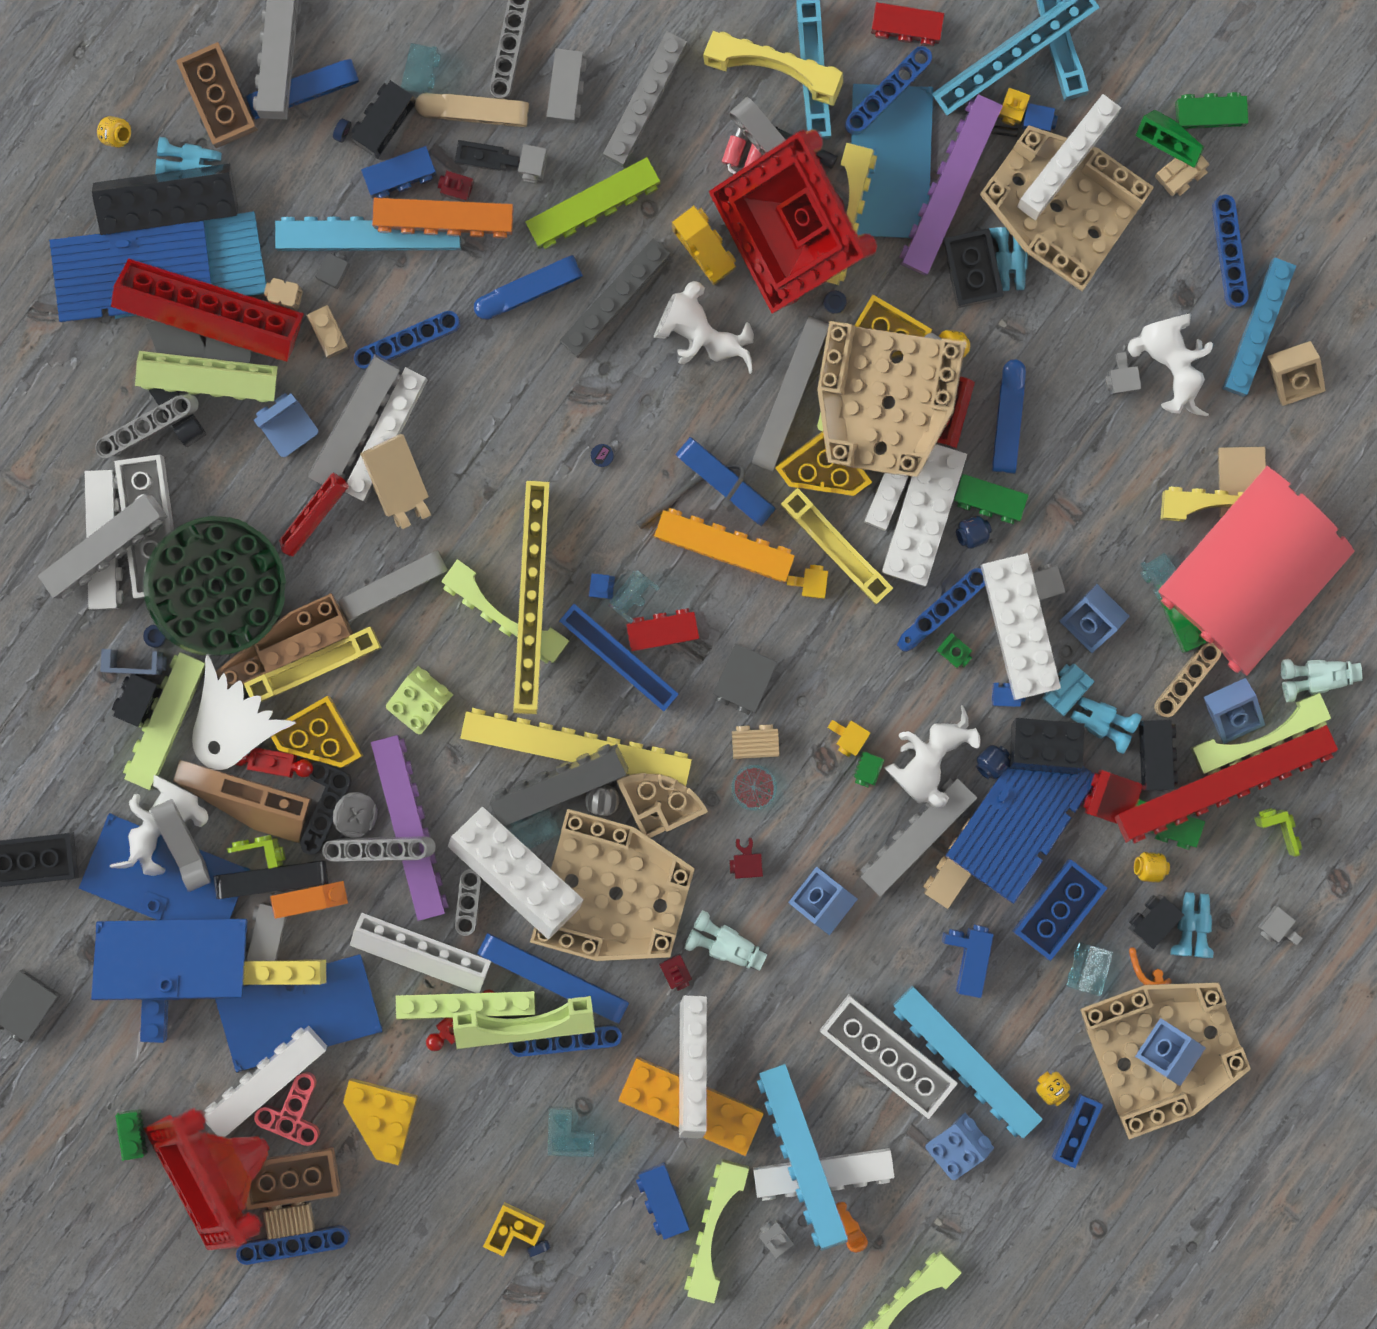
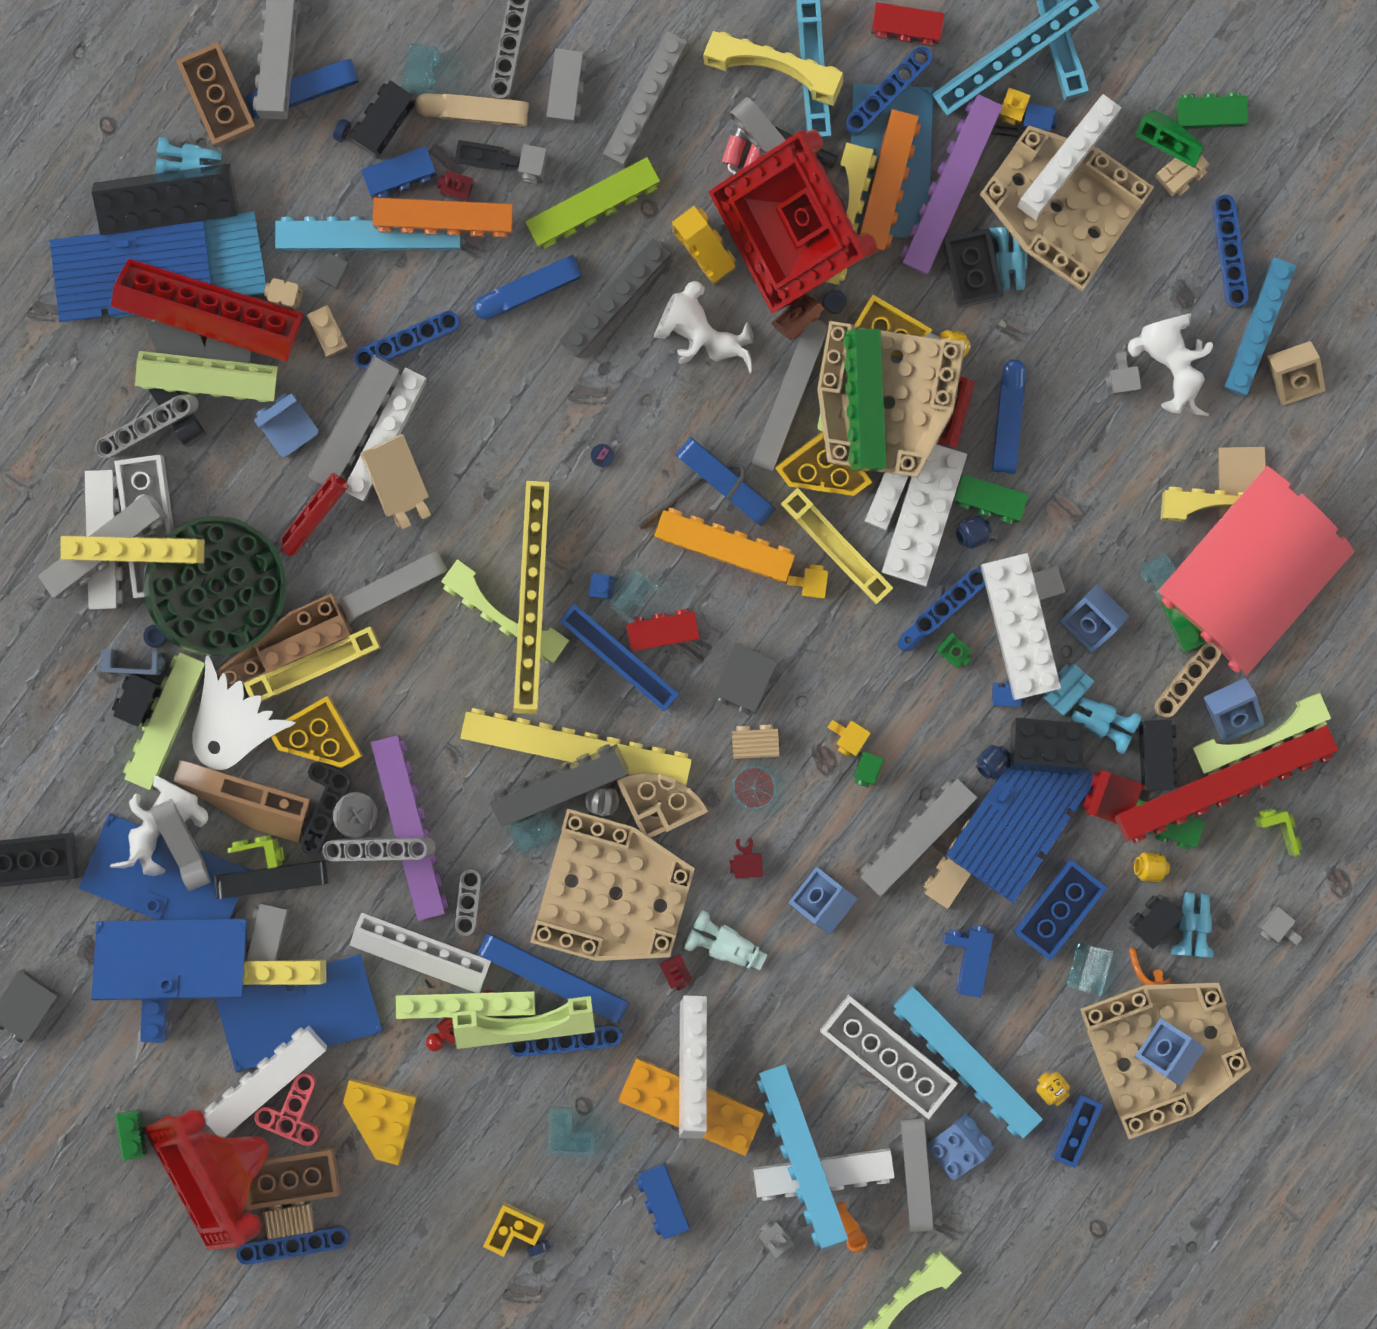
(114, 131): yellow head -> none
(132, 549): none -> light yellow arch
(276, 763): red plate -> none
(309, 899): orange slope -> none
(418, 700): yellowish green bracket -> none
(515, 873): white brick -> none
(730, 1179): yellowish green arch -> none
(797, 317): none -> copper plate
(865, 400): none -> green brick
(888, 177): none -> orange brick
(916, 1175): none -> light grey beam
(923, 772): white animal -> none
(1321, 676): light aqua piece -> none

